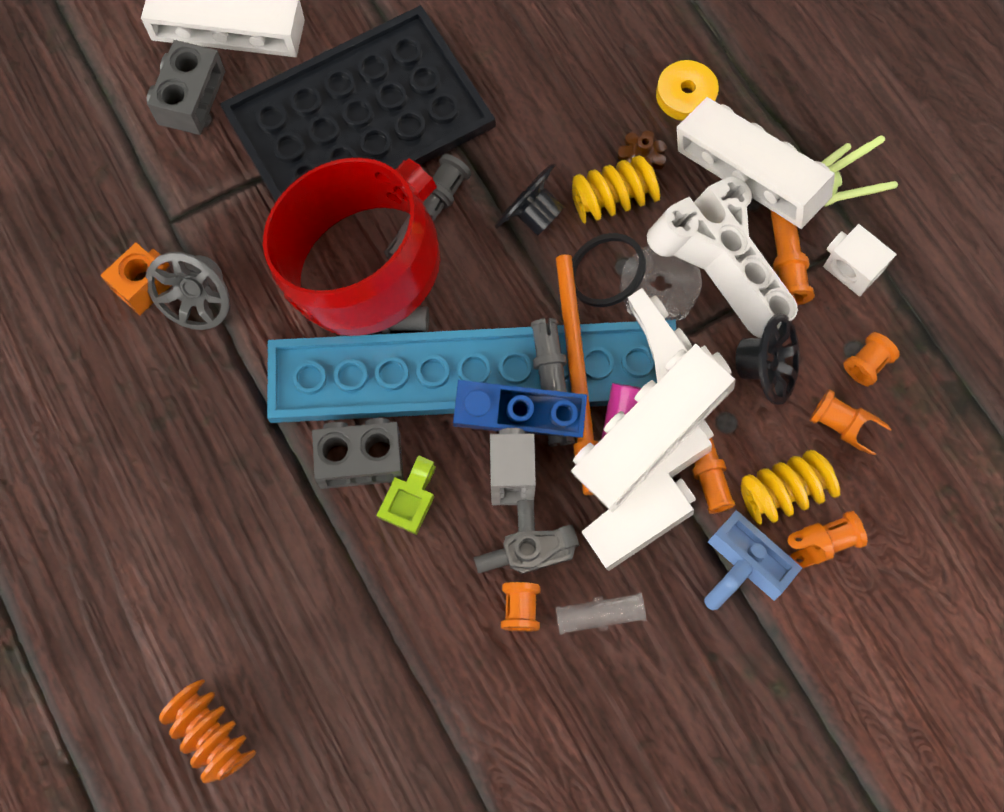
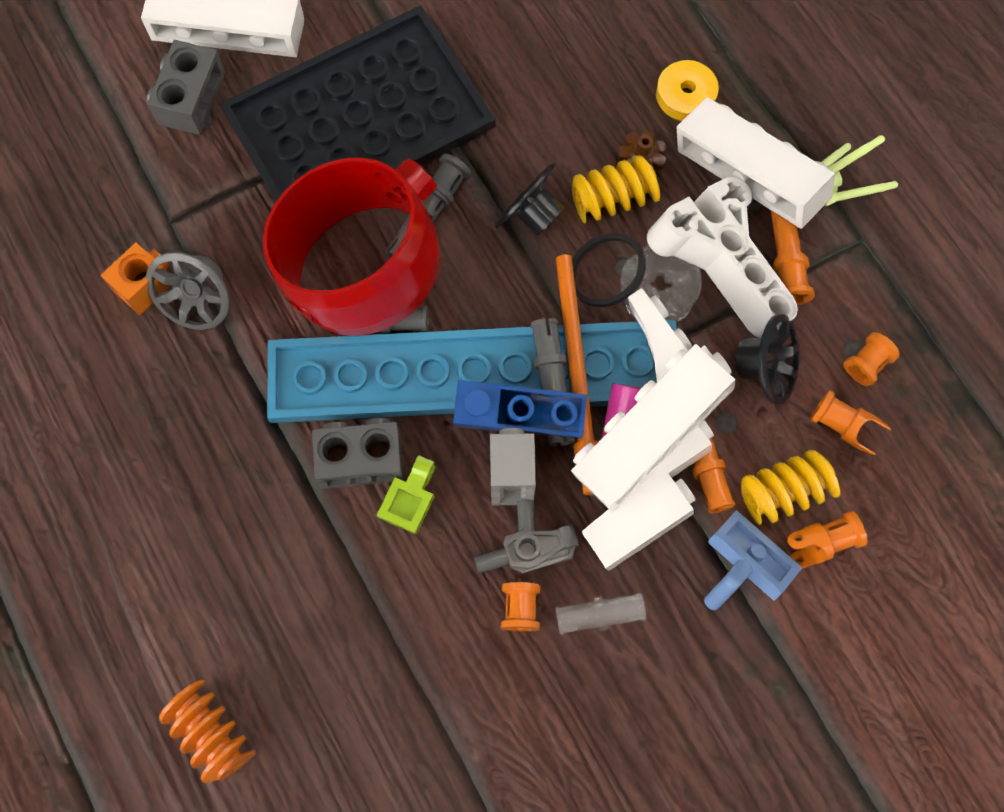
(858, 259): white brick -> none

